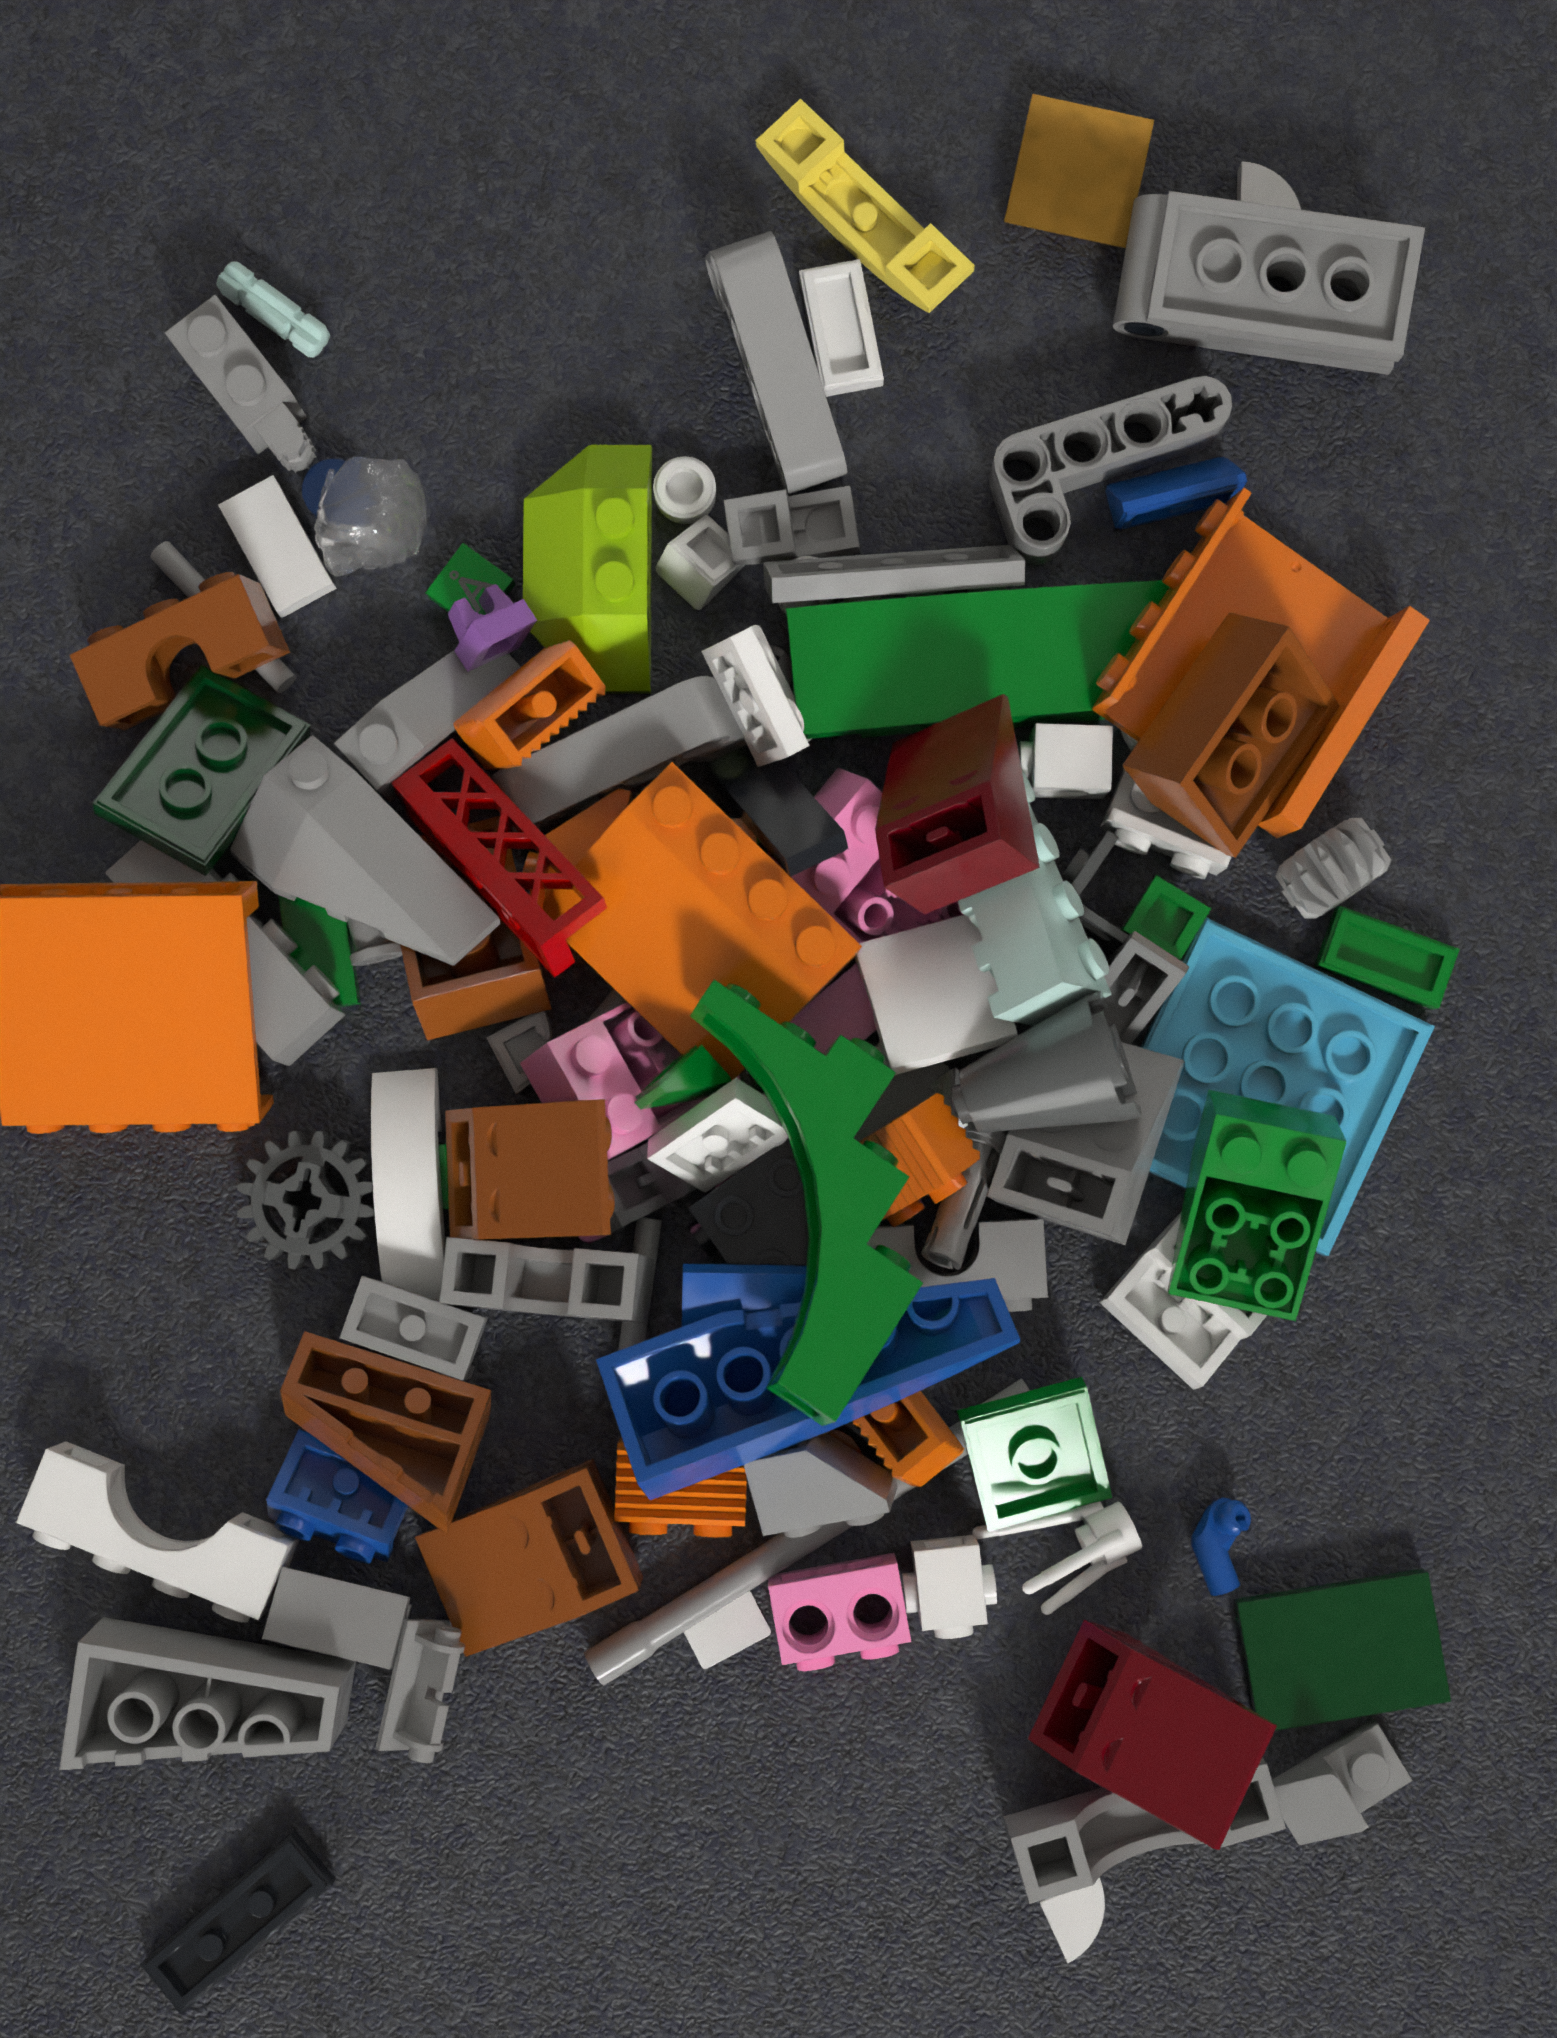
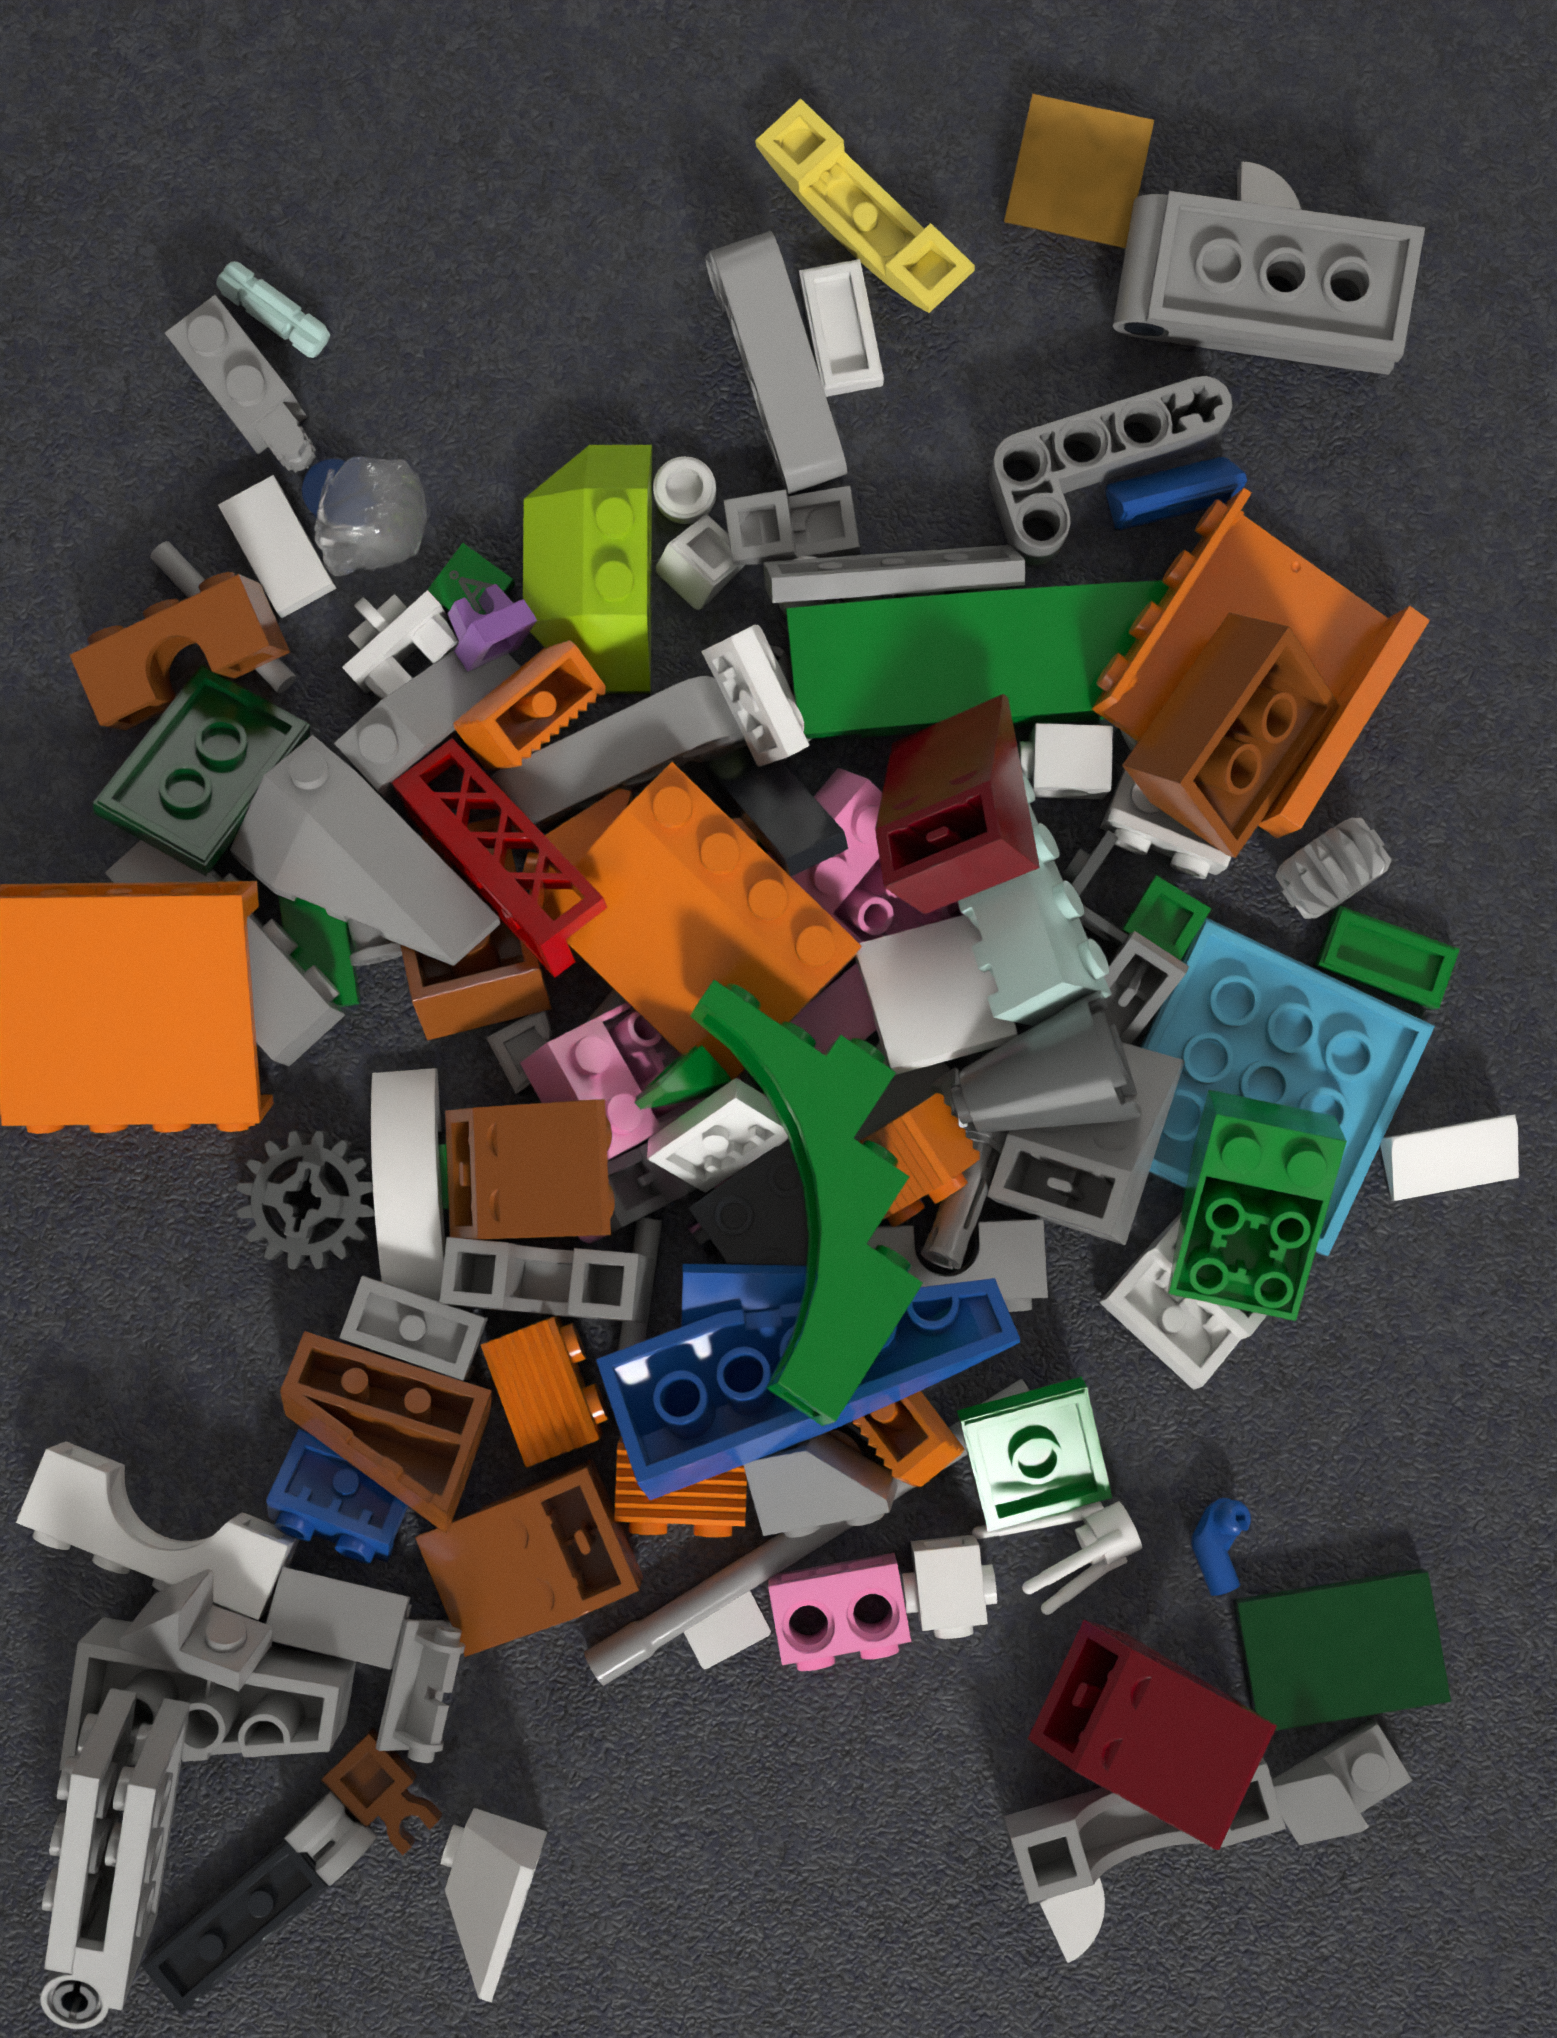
(108, 1870): none -> light grey hinge
(197, 1637): none -> light grey slope
(330, 1837): none -> light grey wheel
(375, 1785): none -> reddish brown plate
(419, 626): none -> white hips
(488, 1888): none -> white slope
(544, 1389): none -> orange brick
(1451, 1157): none -> white slope

